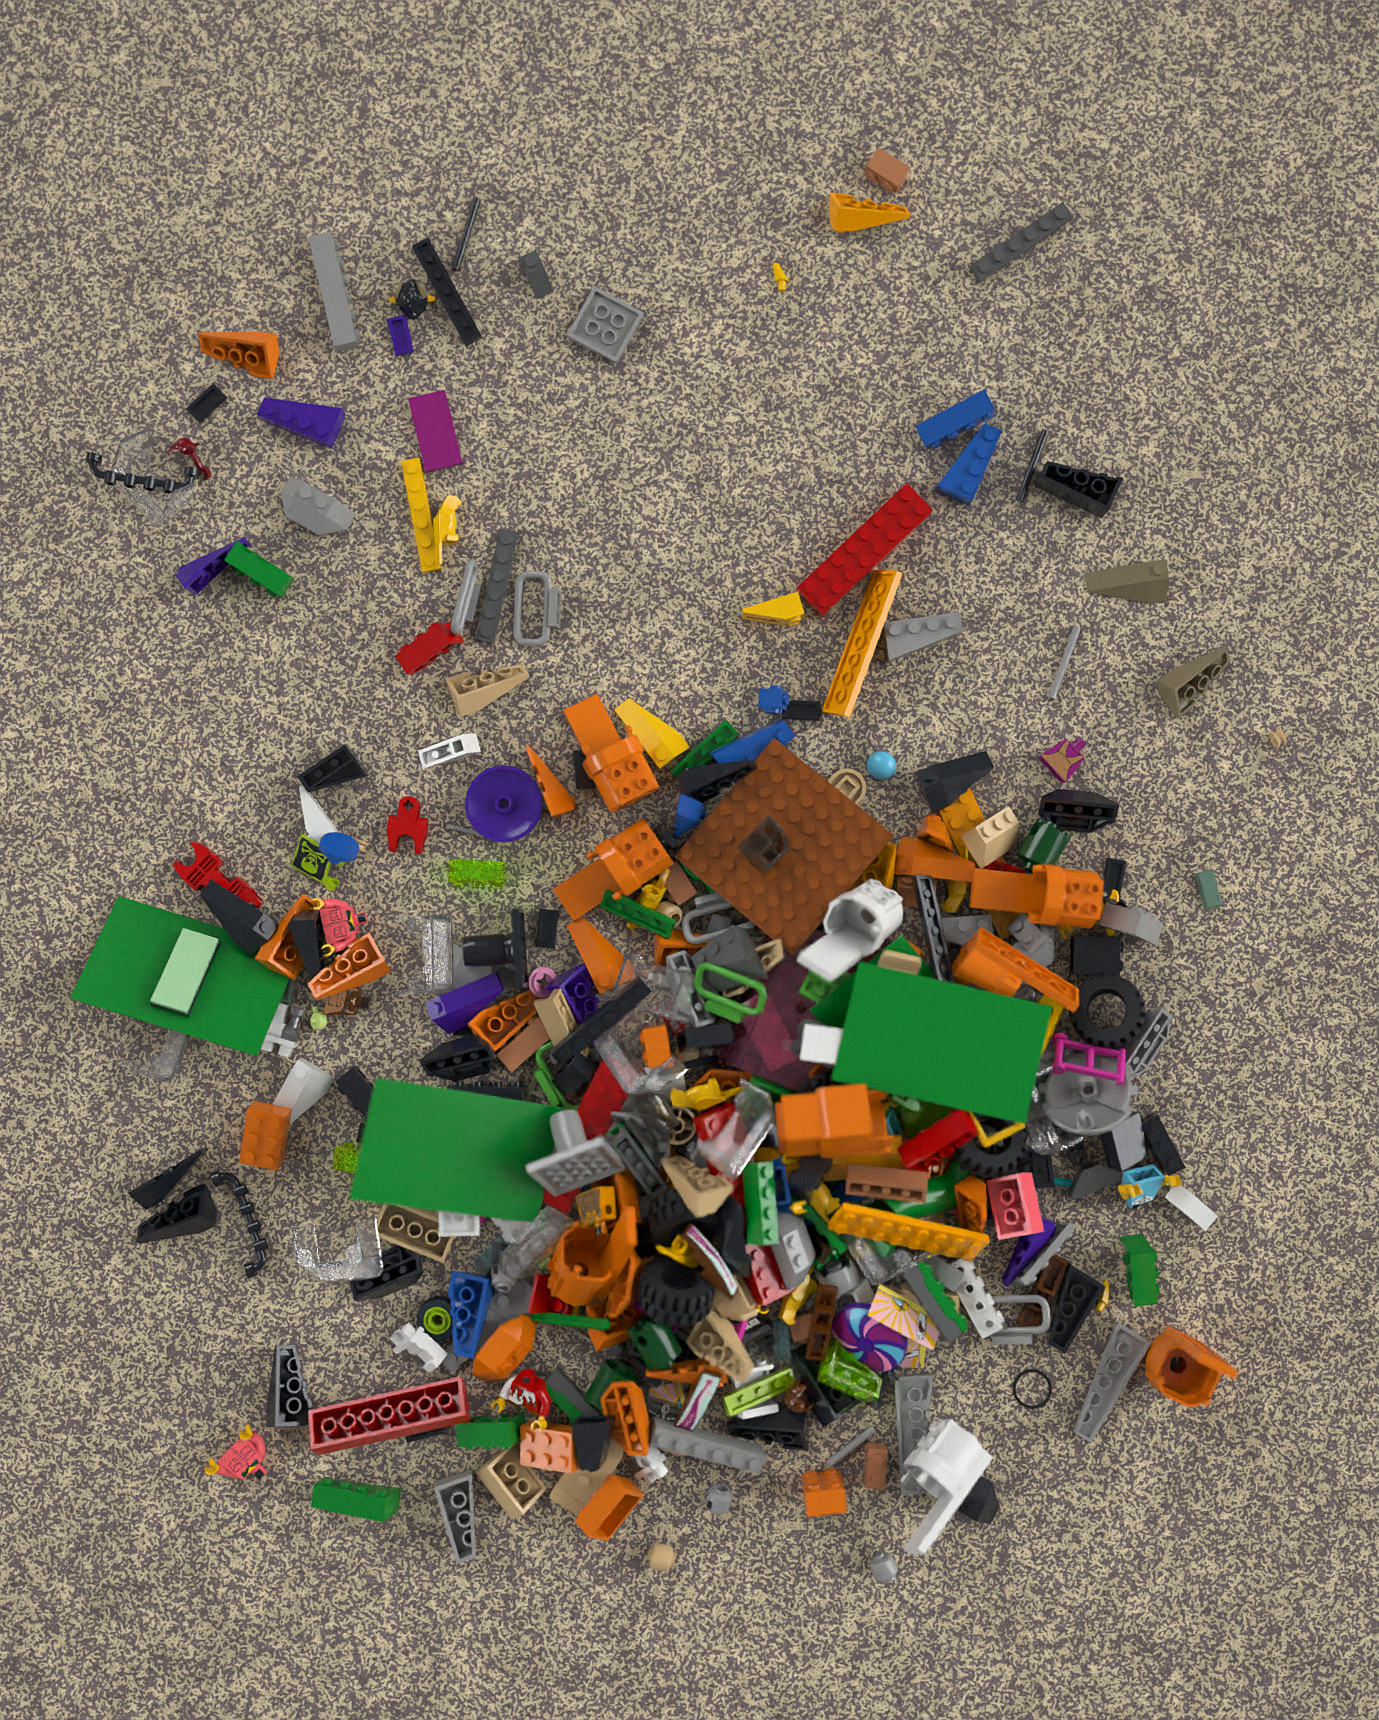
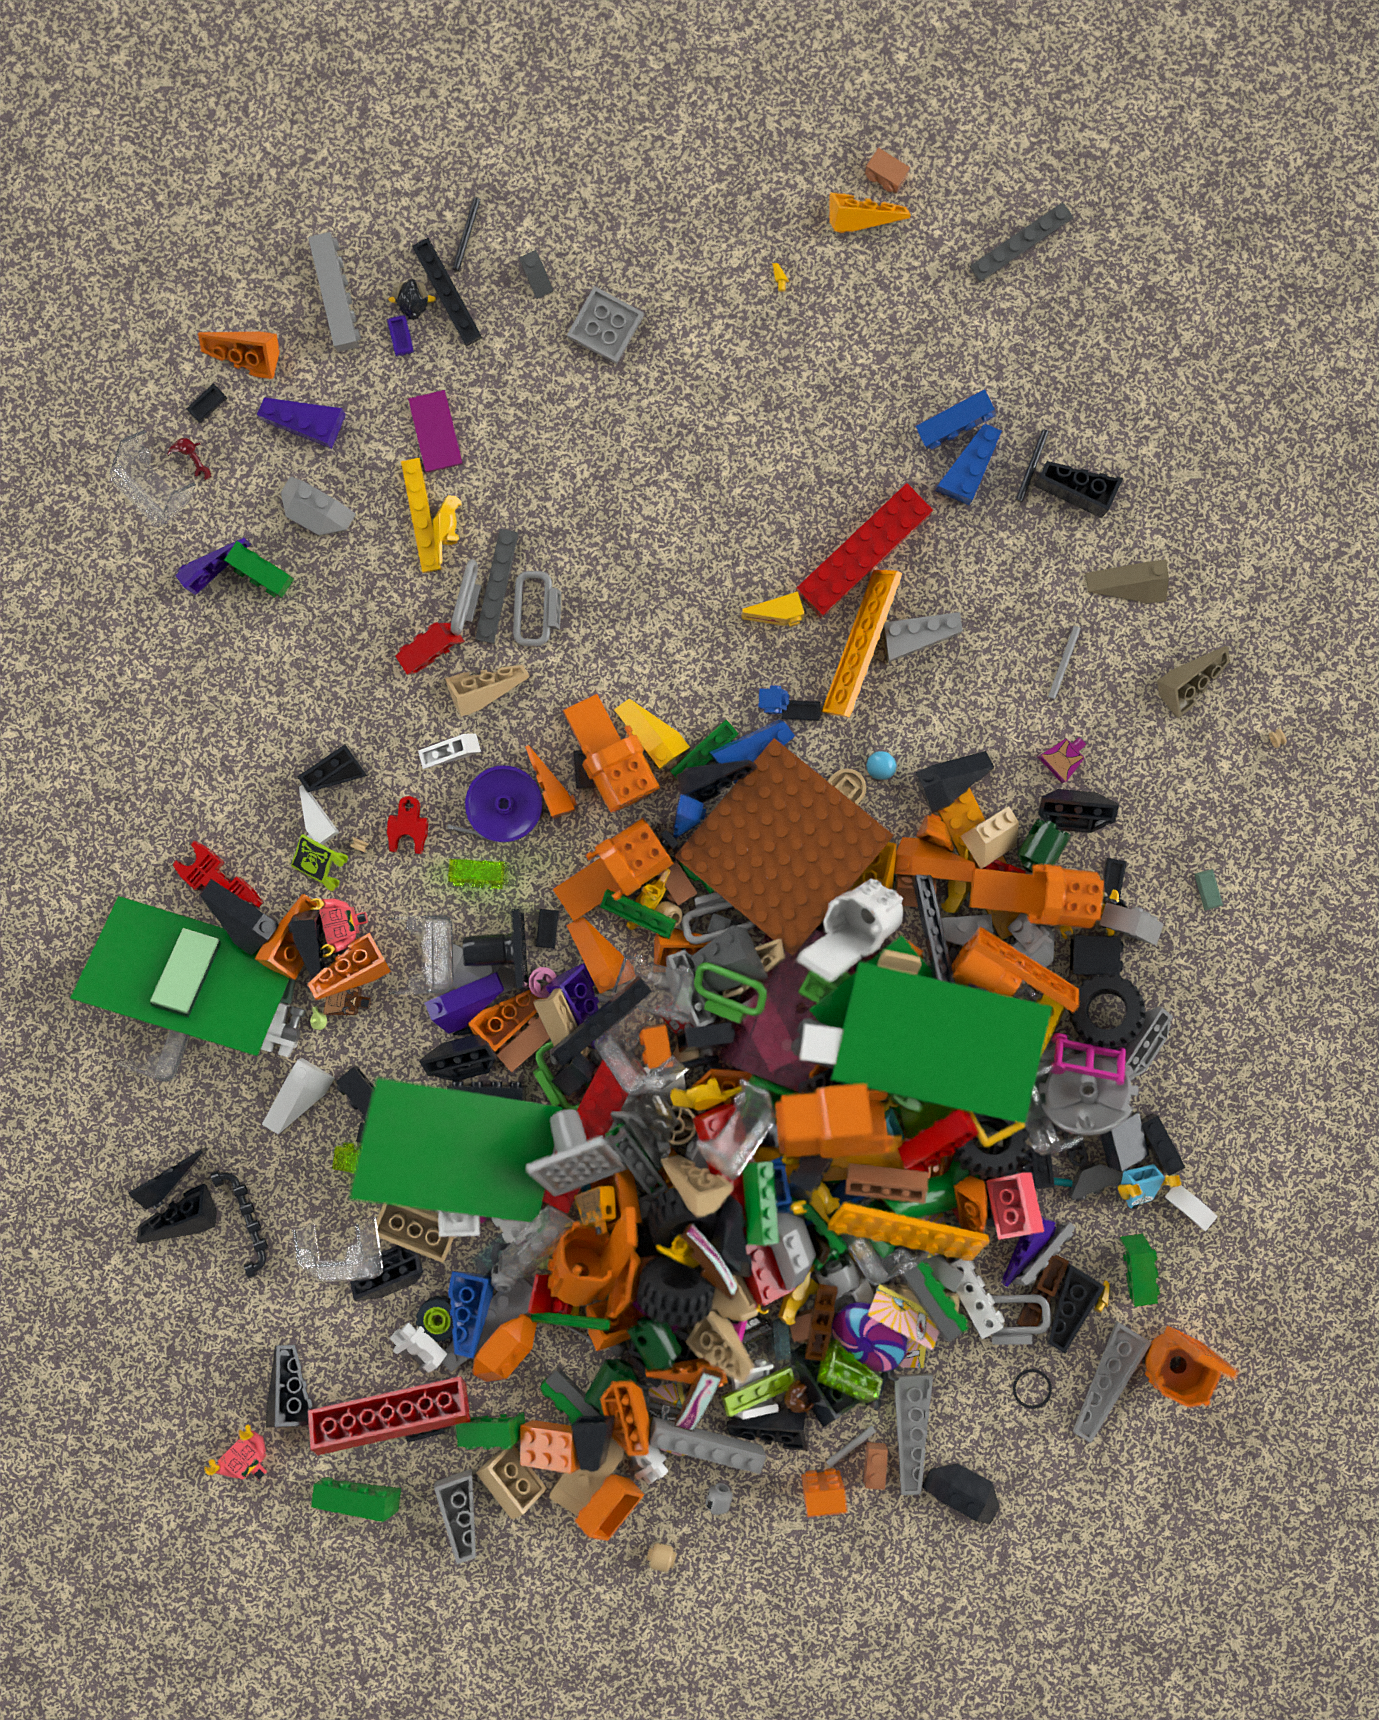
(130, 480): black bar -> none
(265, 1135): orange piece -> none
(338, 847): blue tile -> none
(528, 1394): torso -> none
(765, 845): clear smoke brick -> none
(883, 1567): light grey head -> none
(947, 1468): white piece -> none

